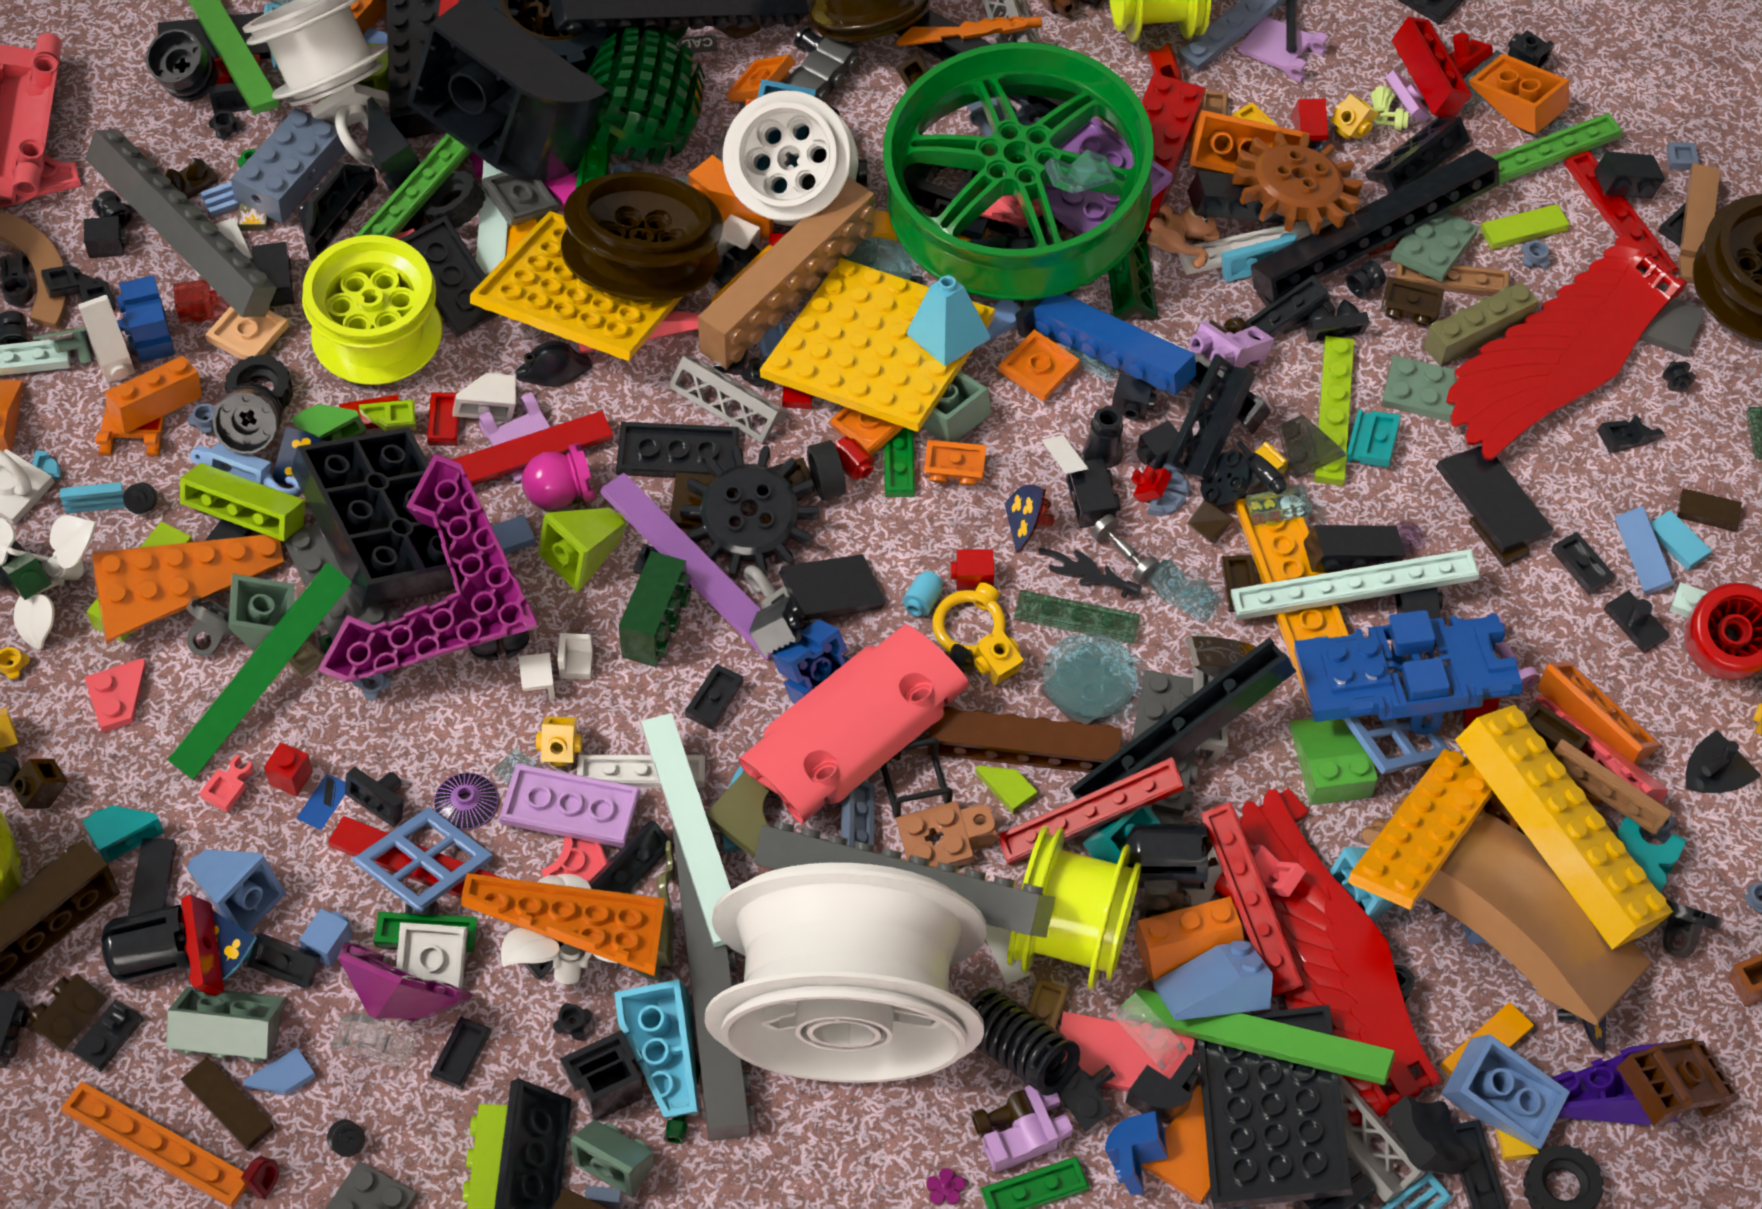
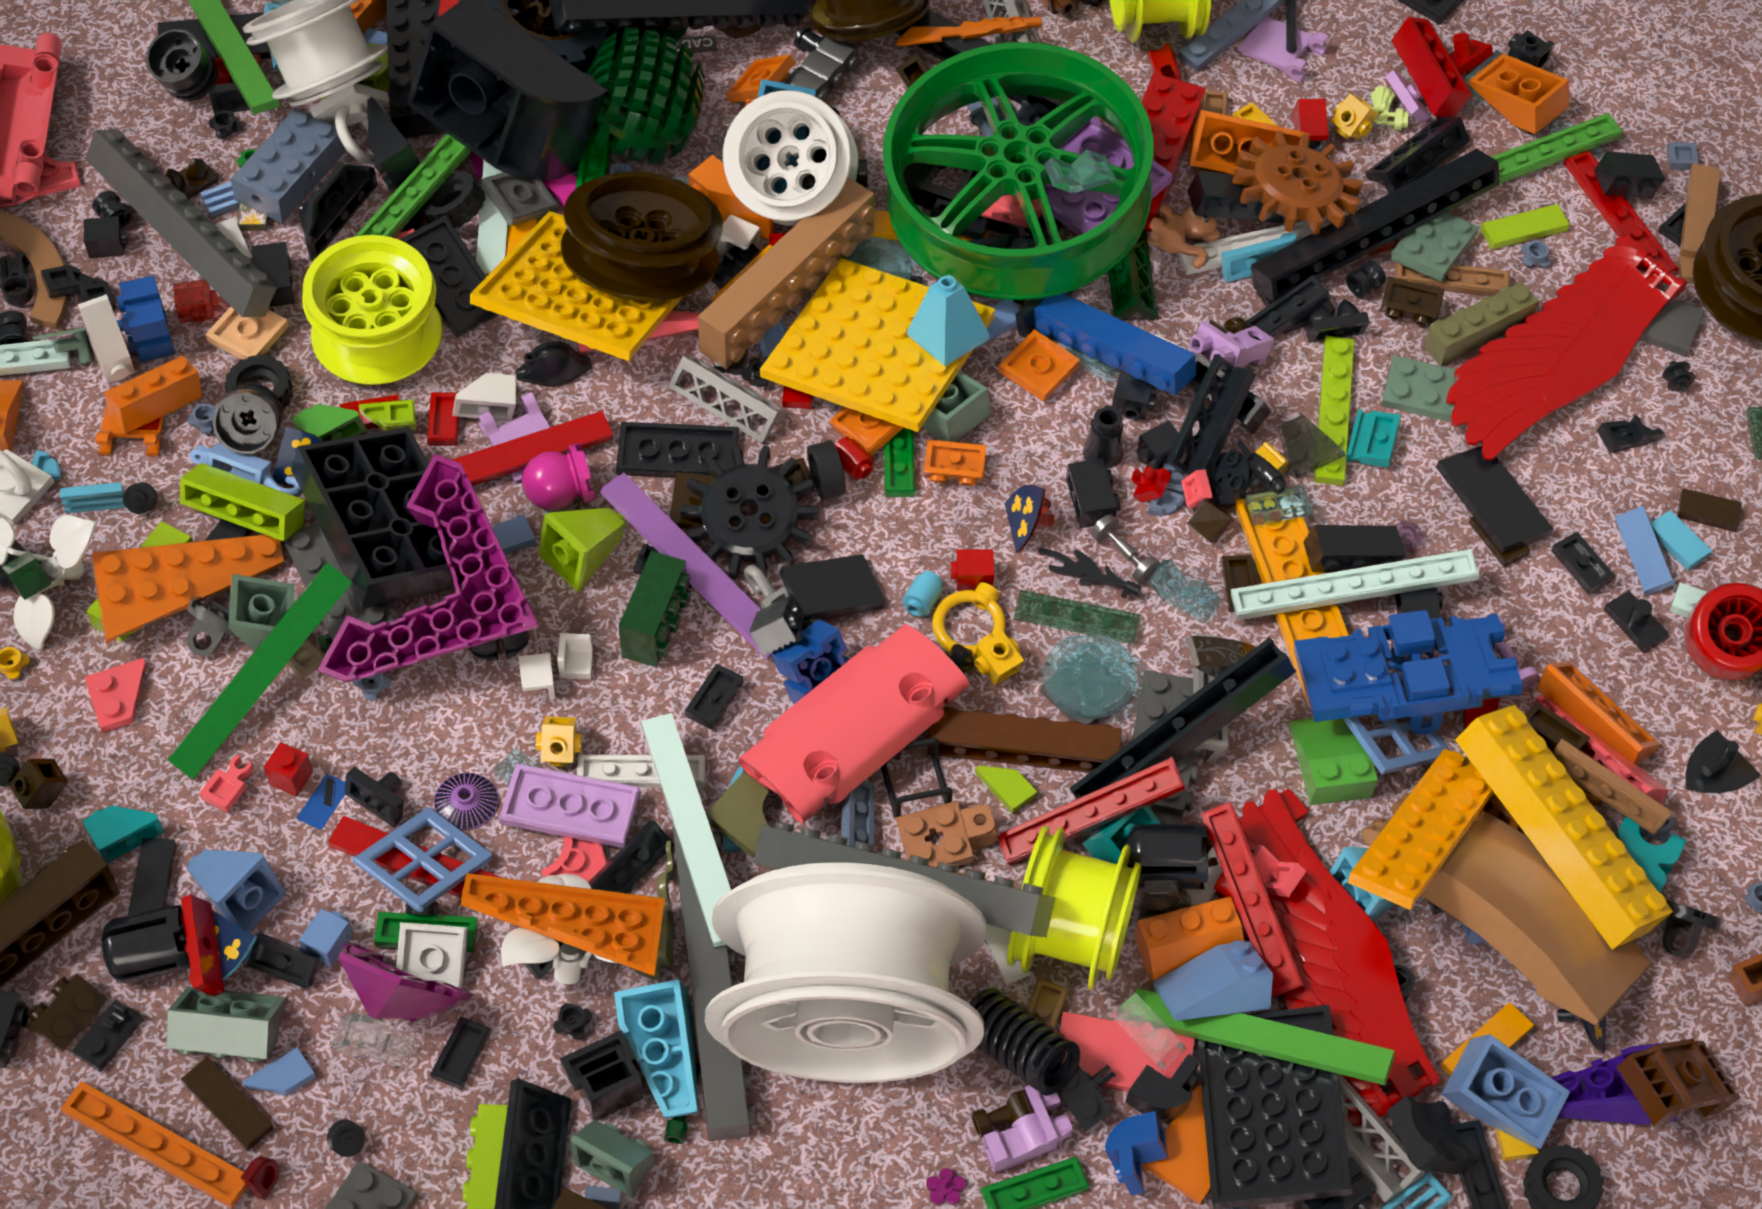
(1064, 454): white sticker -> none
(1196, 488): none -> coral tile

